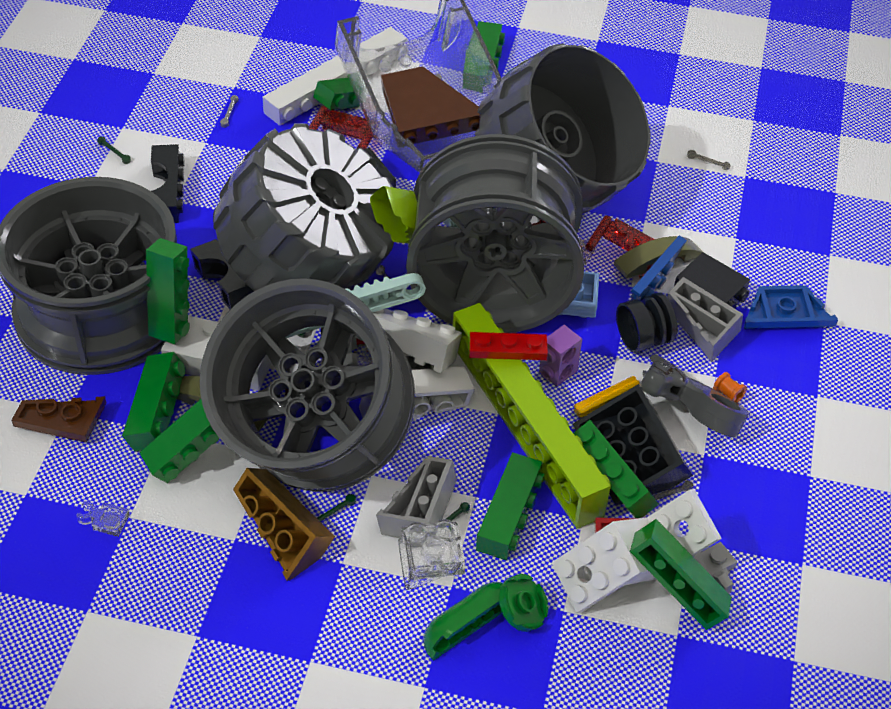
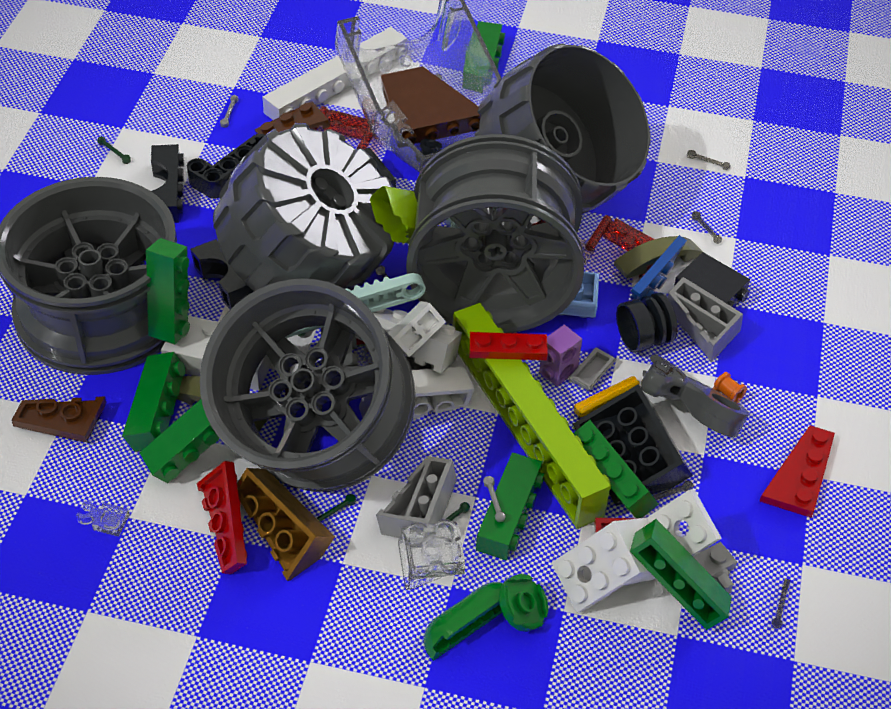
(211, 178): none -> black beam
(224, 509): none -> red wing
(306, 113): none -> reddish brown wing
(335, 94): green brick -> none
(396, 116): none -> clear plate
(416, 327): none -> white hinge
(430, 146): none -> black wheel
(489, 483): none -> light grey hinge
(592, 369): none -> light grey tile
(697, 216): none -> clear smoke hinge
(777, 622): none -> clear smoke hinge
(787, 308): blue wing -> none
(801, 475): none -> red wing

